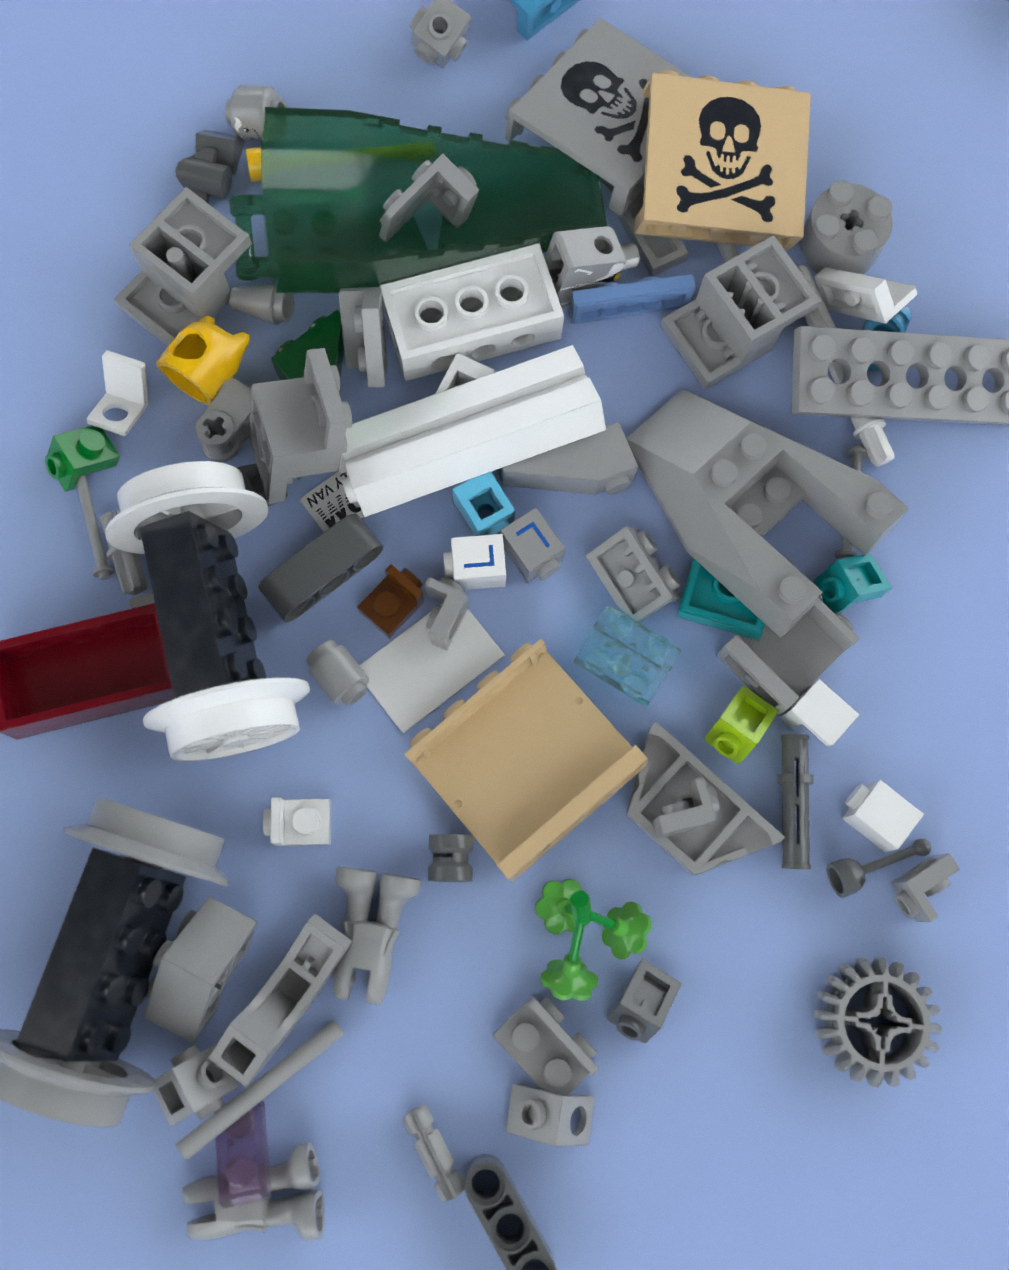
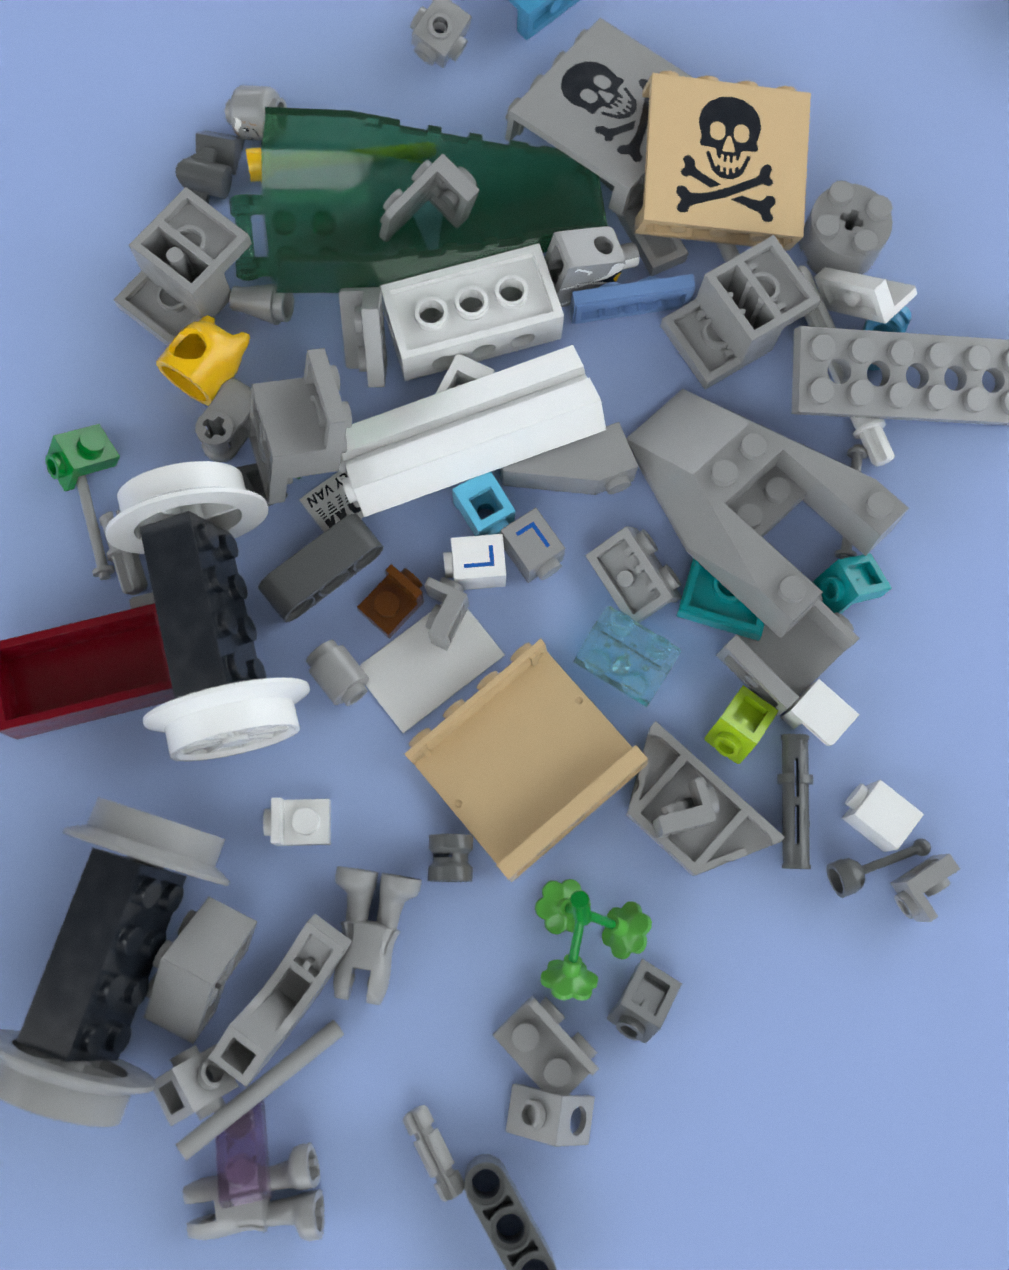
(124, 390): white bracket -> none
(322, 333): dark green slope -> none
(877, 1038): light grey gear -> none

